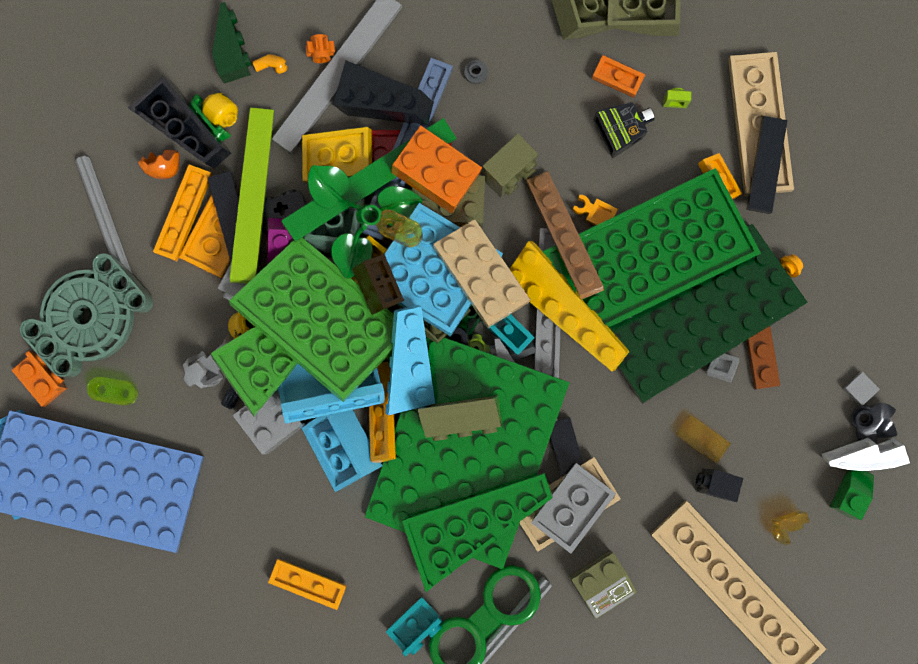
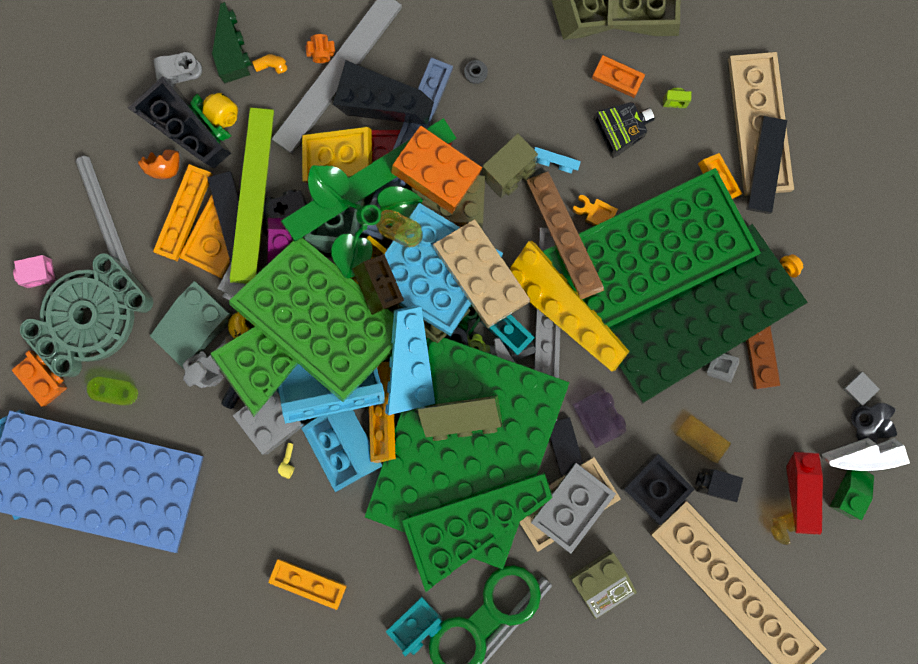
(34, 271): none -> bright pink brick
(175, 67): none -> light grey piece
(191, 323): none -> sand green slope
(285, 469): none -> light yellow hand
(565, 163): none -> medium azure plate
(600, 417): none -> clear purple bracket
(657, 488): none -> black brick
(806, 491): none -> red slope

